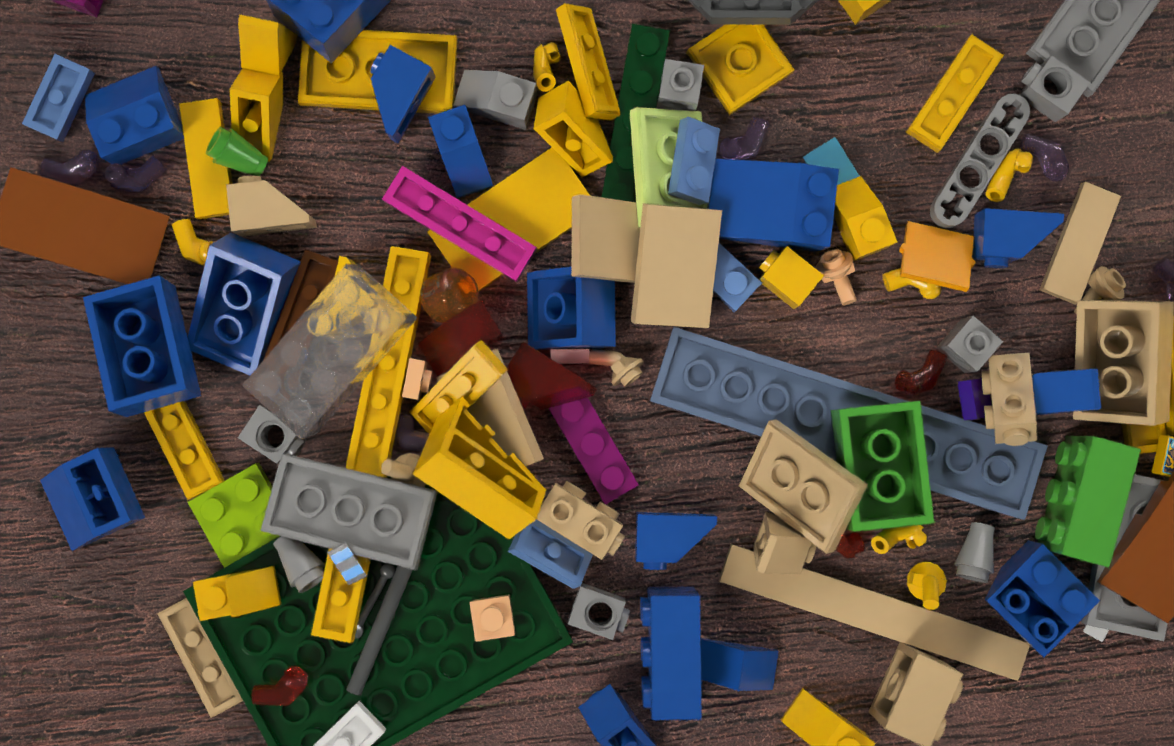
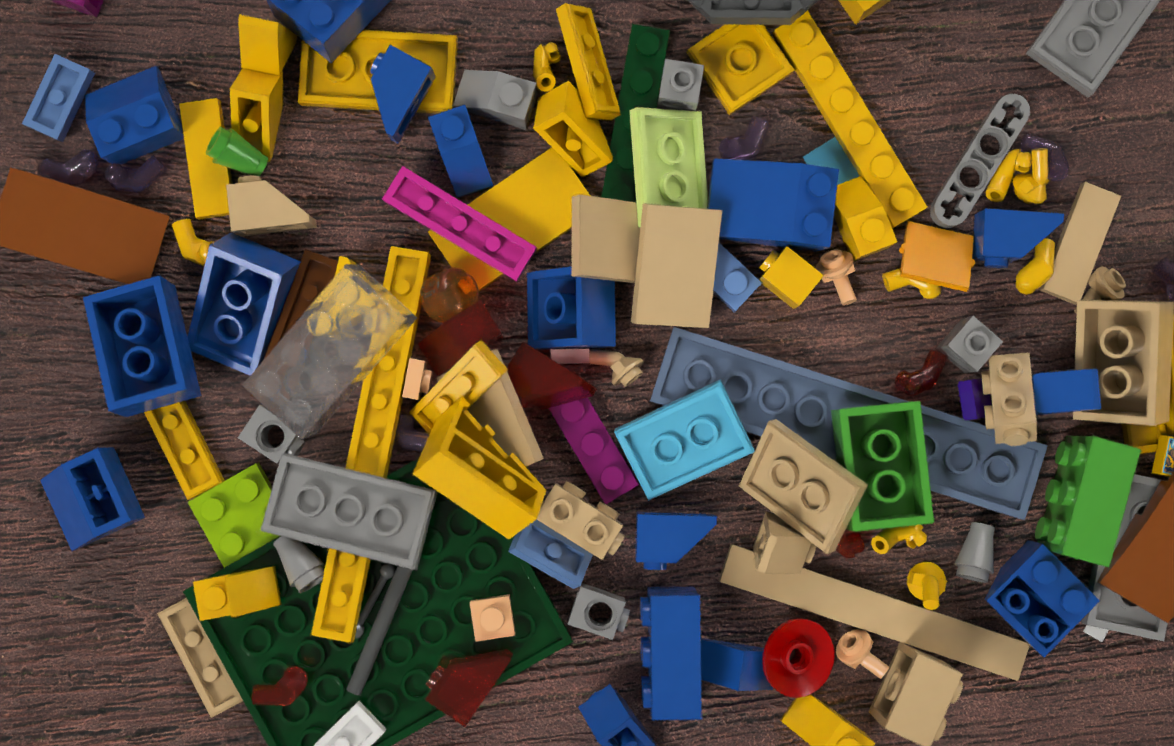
(347, 564): sticker -> none
(403, 469): tan plate -> none
(466, 683): none -> clear red slope
(684, 440): none -> medium azure tile
(694, 161): medium blue plate -> none
(811, 661): none -> red dish
(849, 118): none -> yellow plate
(855, 649): none -> light nougat plate
(954, 93): yellow tile -> none
(1032, 187): none -> yellow plate
(1038, 270): none -> yellow arm
(1068, 84): light grey brick -> none

